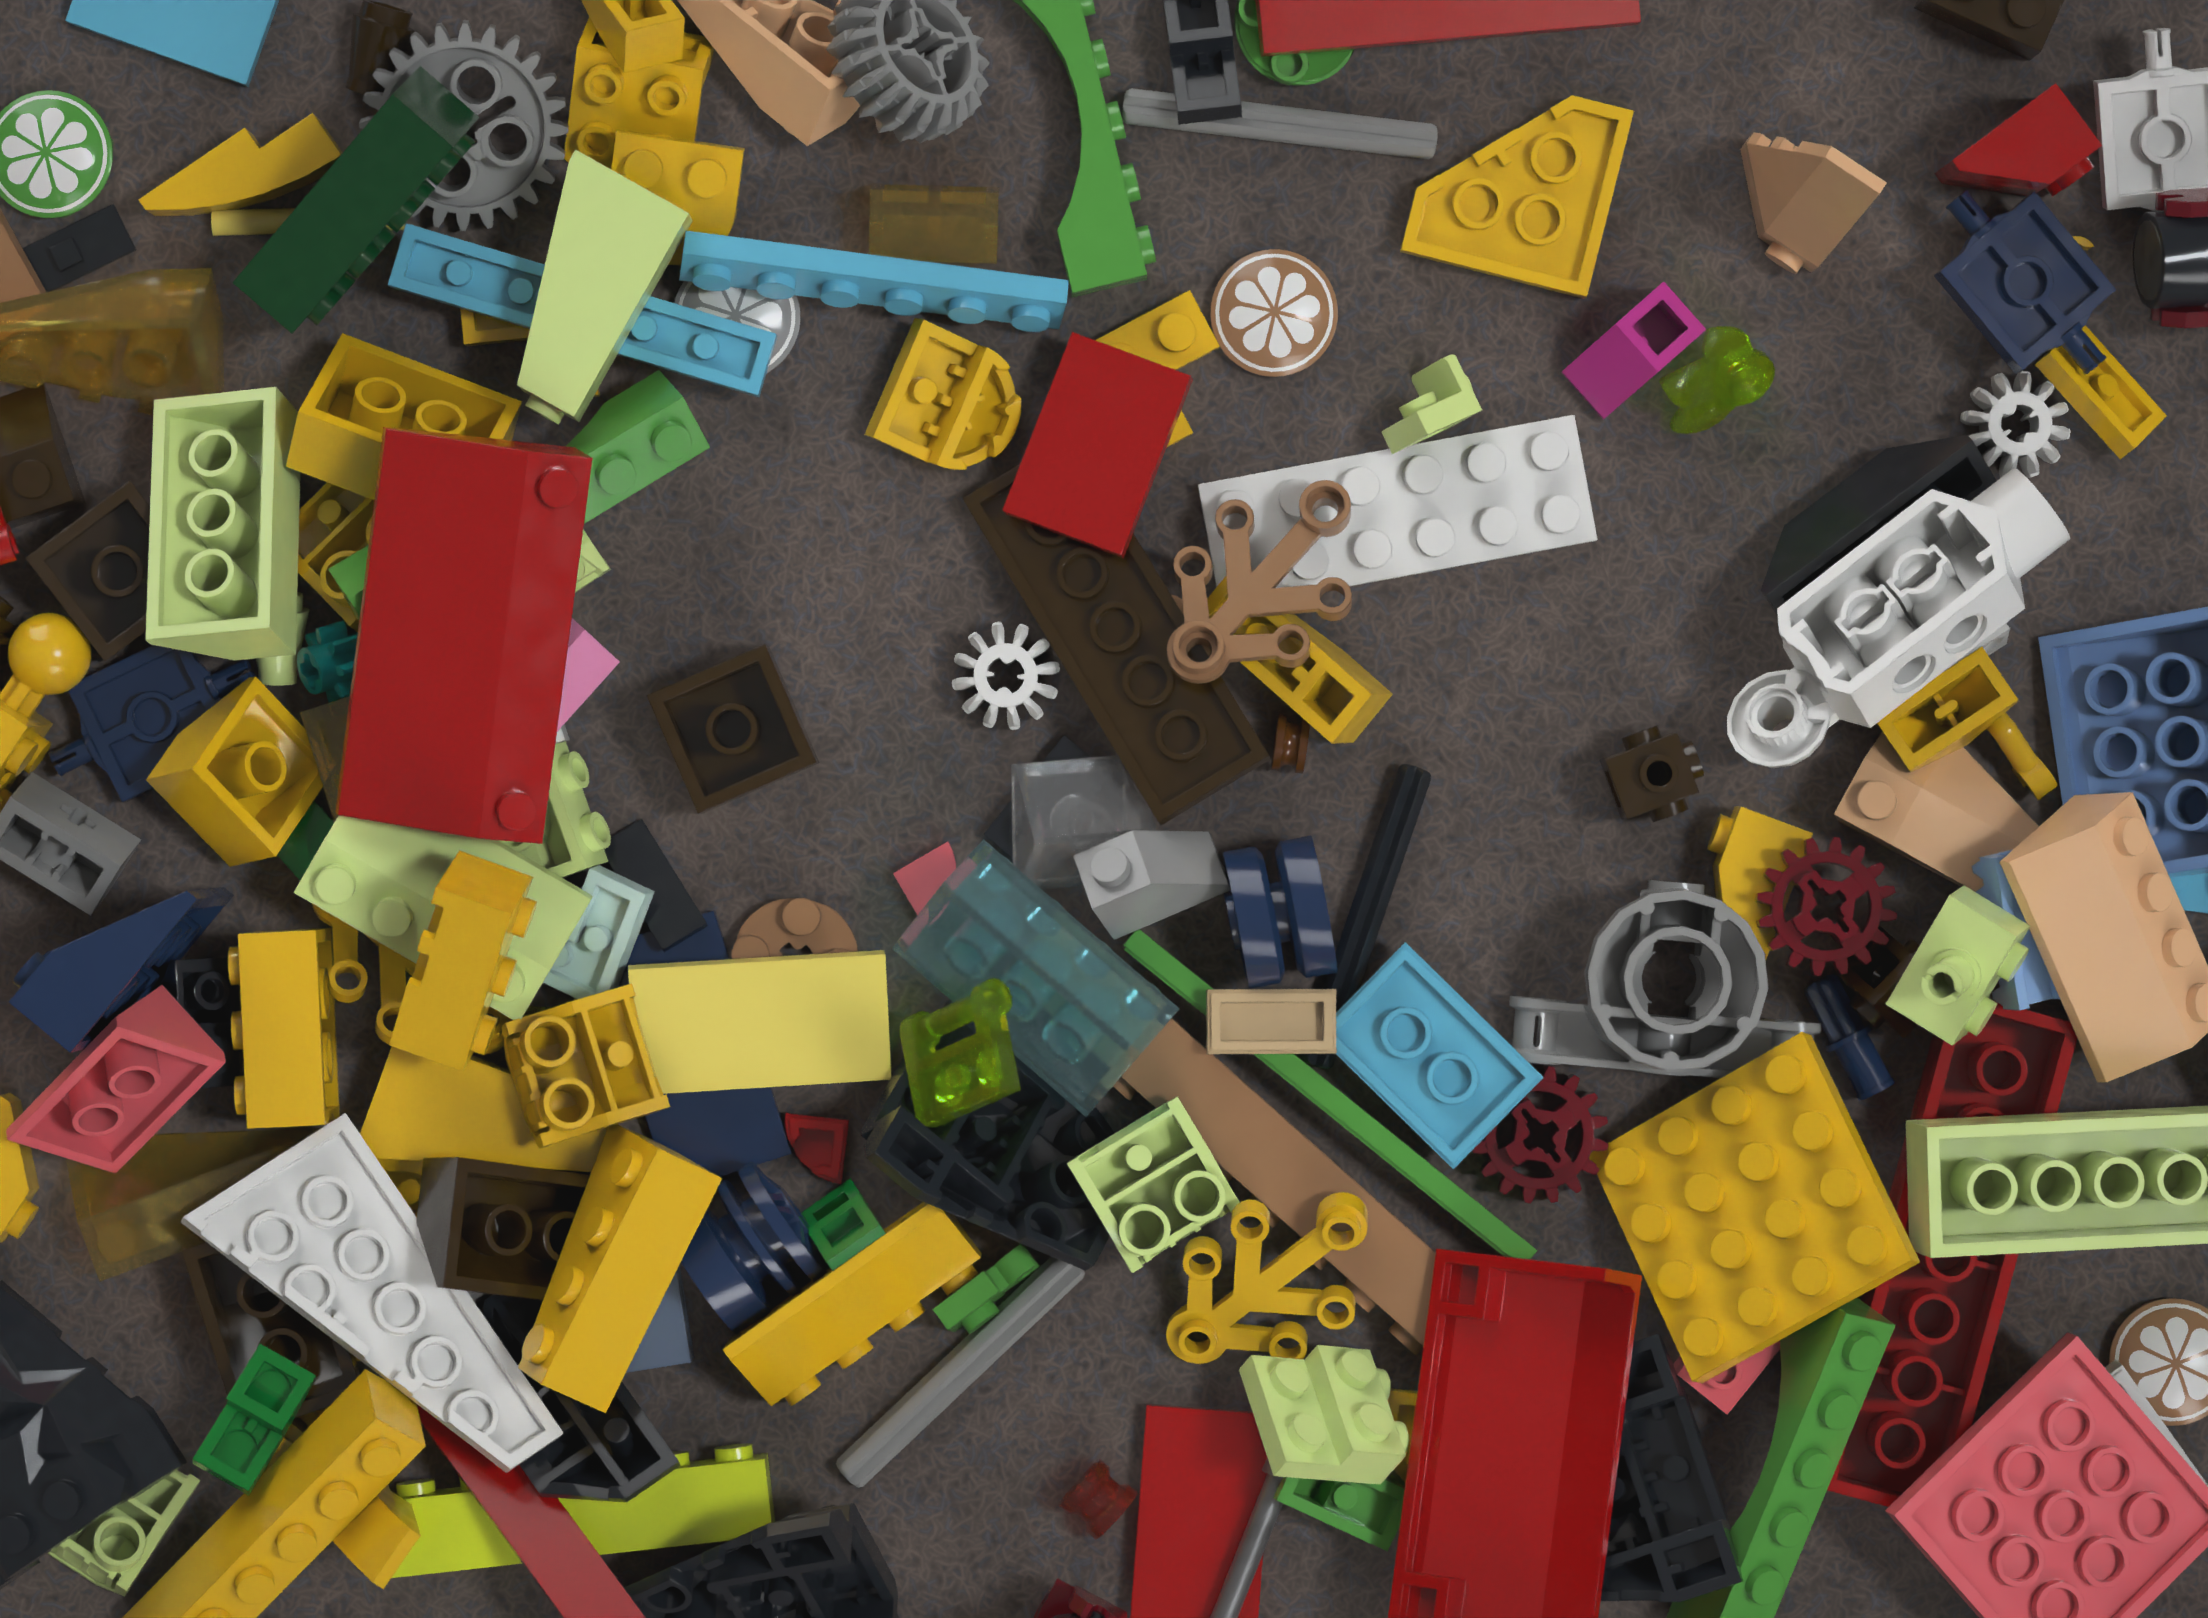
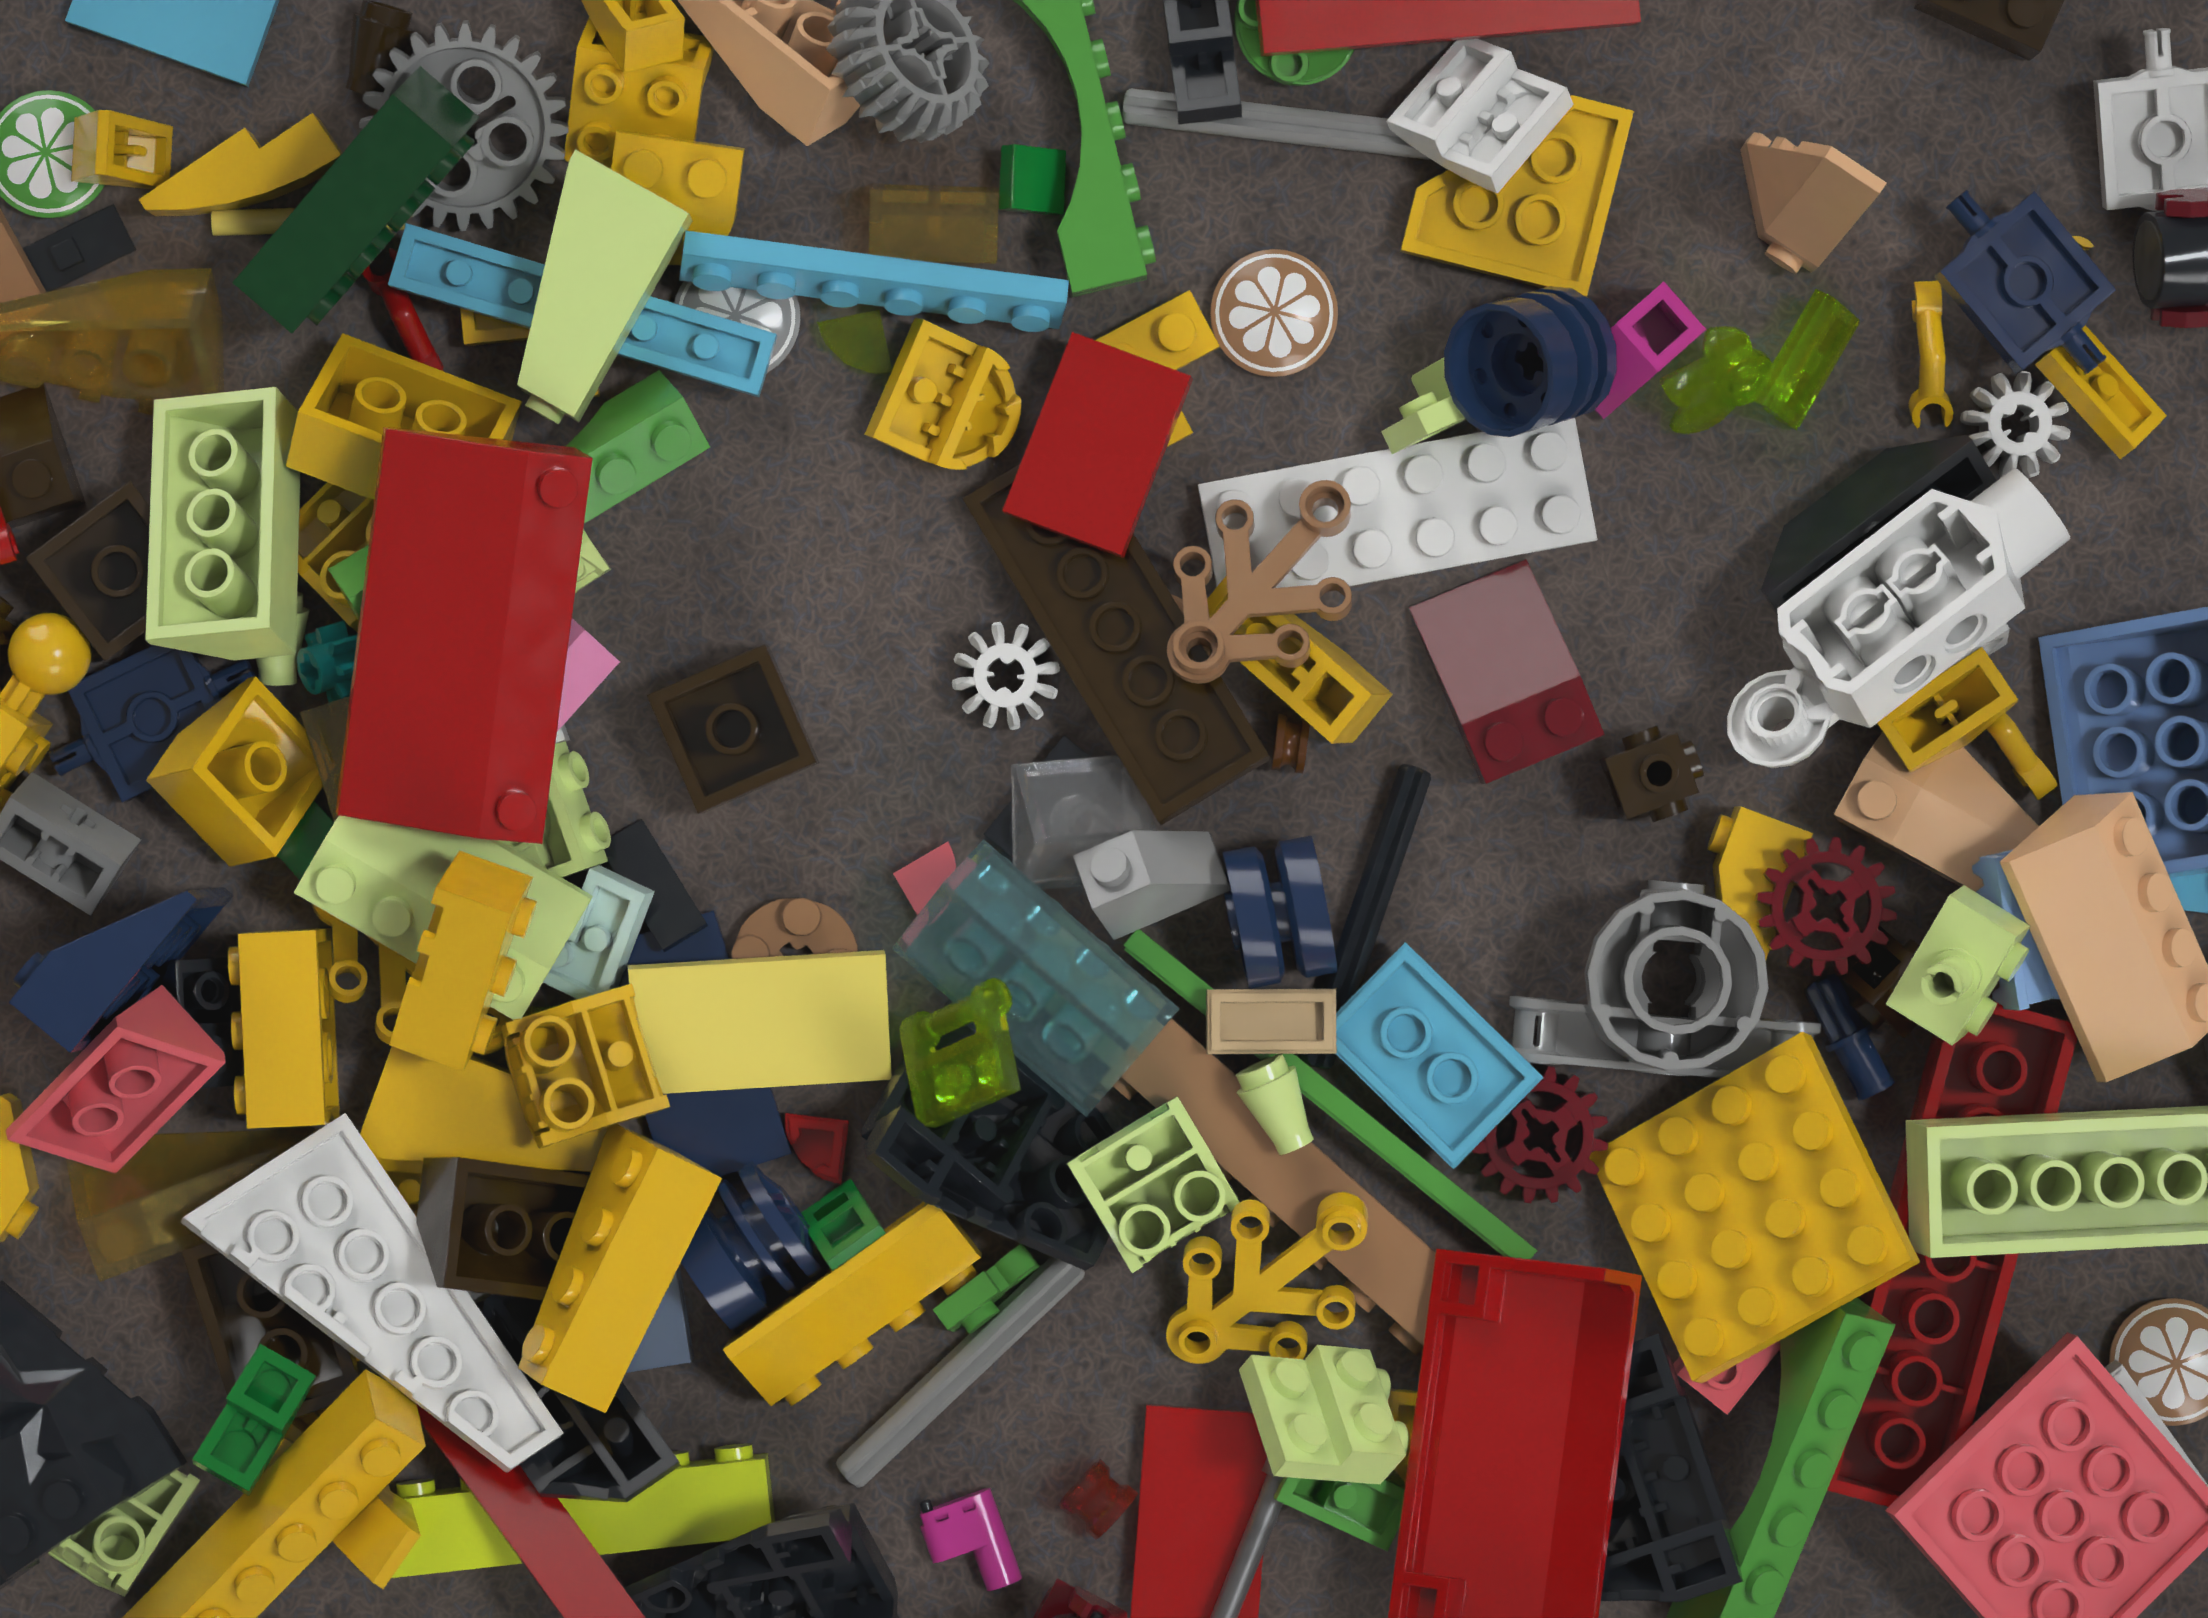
(120, 150): none -> yellow slope
(404, 318): none -> red arm
(858, 341): none -> clear neon green tile
(968, 1526): none -> dark pink piece
(1032, 179): none -> green tile
(1275, 1100): none -> yellowish green cone
(1479, 113): none -> white slope
(1506, 672): none -> slope
(1530, 361): none -> dark blue wheel
(1806, 359): none -> clear neon green tile
(1928, 315): none -> yellow arm
(2029, 151): red slope -> none

